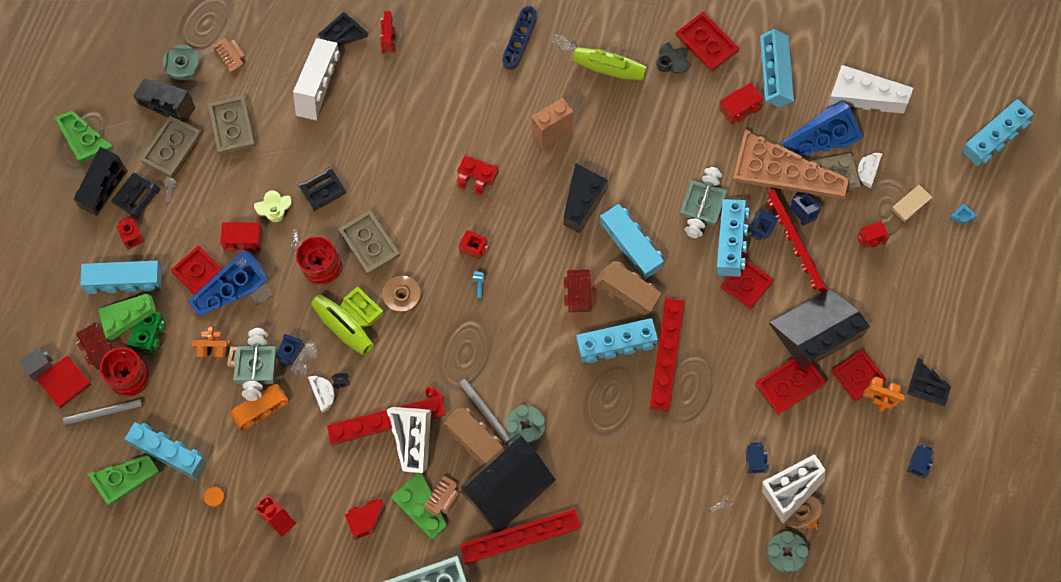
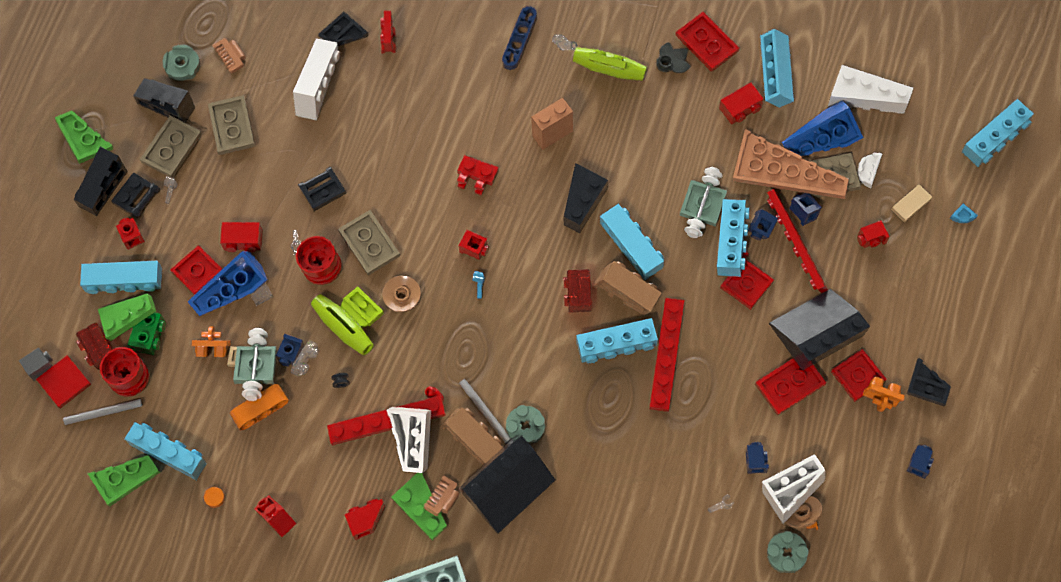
(273, 206): yellowish green plate -> none
(323, 392): white plate -> none
(520, 536): red plate -> none

